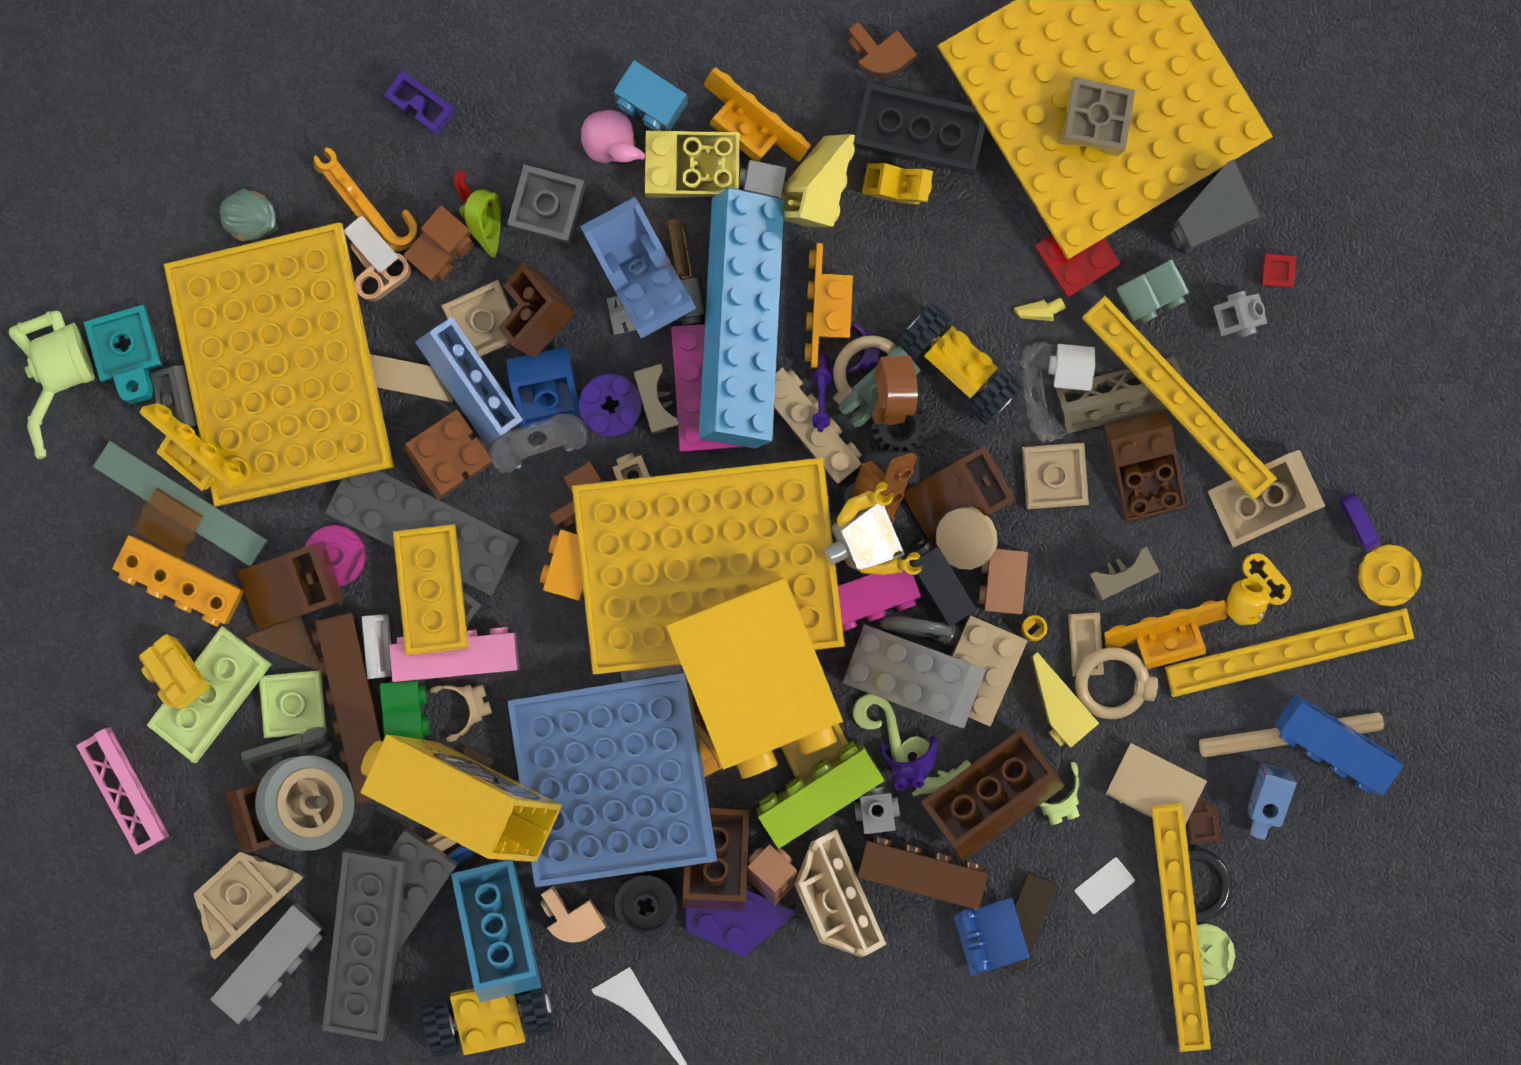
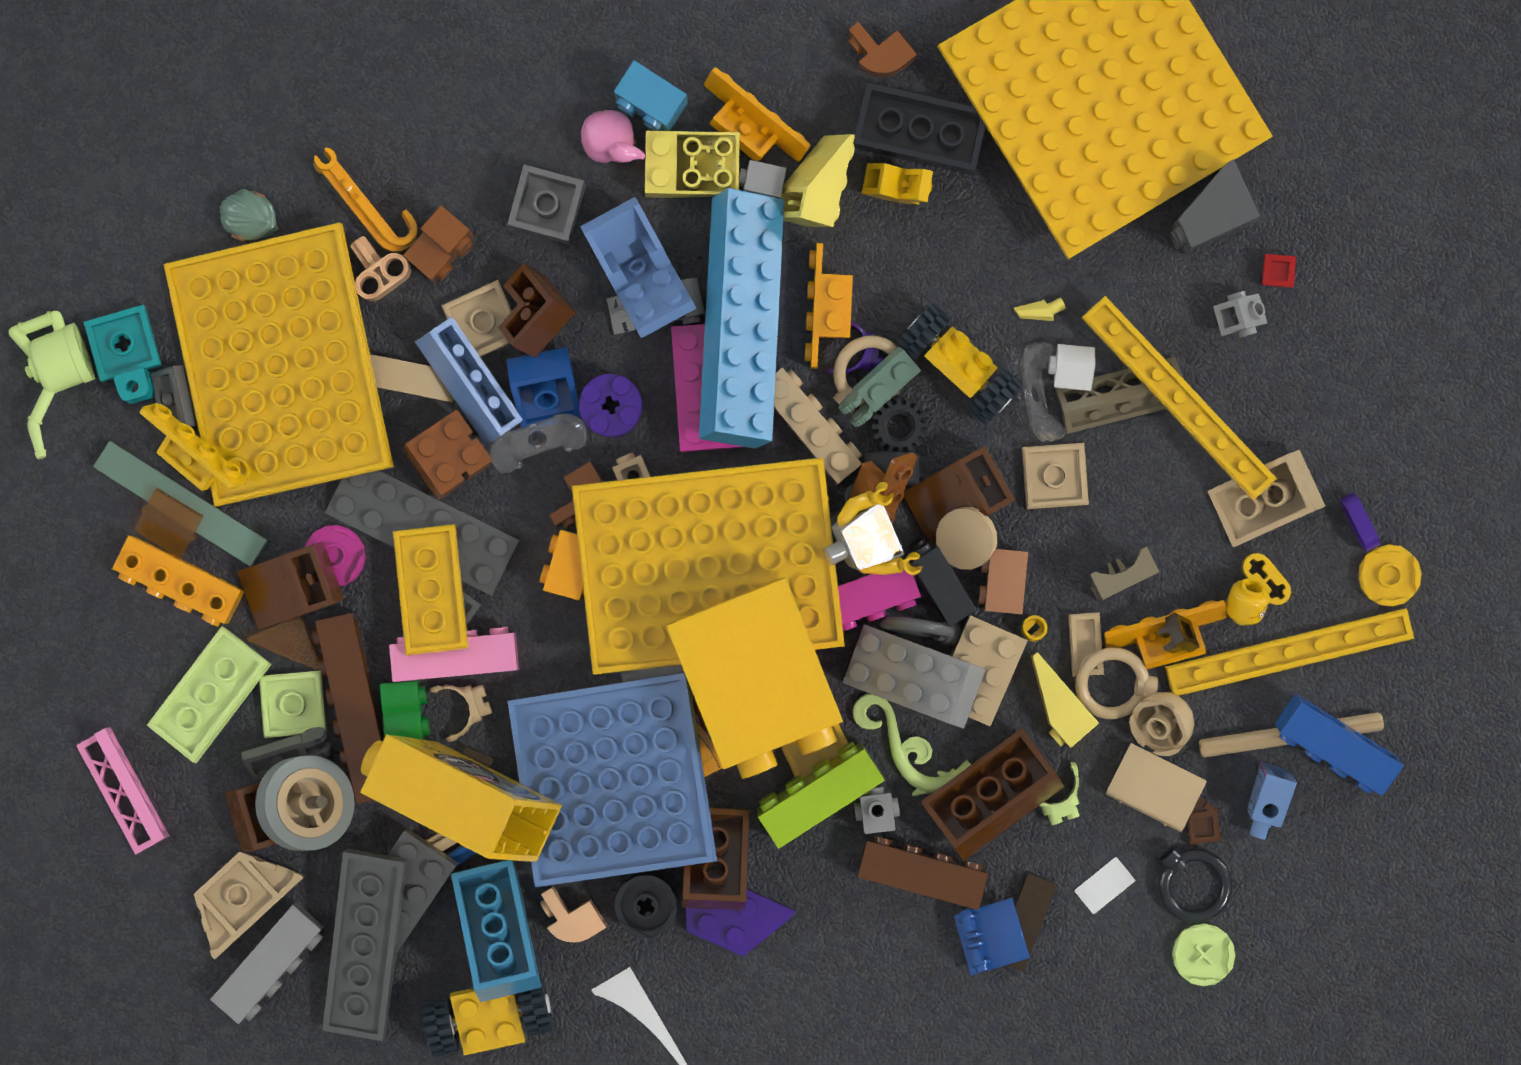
(173, 672): yellow brick -> none
(370, 244): white sticker -> none
(376, 643): white tile -> none
(410, 94): dark purple brick -> none
(480, 213): lime piece -> none
(657, 416): dark tan piece -> none
(679, 248): clear orange piece -> none
(771, 873): nougat brick -> none
(822, 377): dark purple piece -> none
(837, 899): tan wedge -> none
(896, 390): dark orange brick -> none
(912, 772): dark purple helmet -> none
(1079, 270): red plate -> none
(1097, 116): dark tan piece -> none
(1145, 465): reddish brown slope -> none
(1152, 291): sand green brick -> none
(1162, 723): none -> tan cylinder
(1181, 633): none -> dark brown tile
(1181, 927): yellow tile -> none

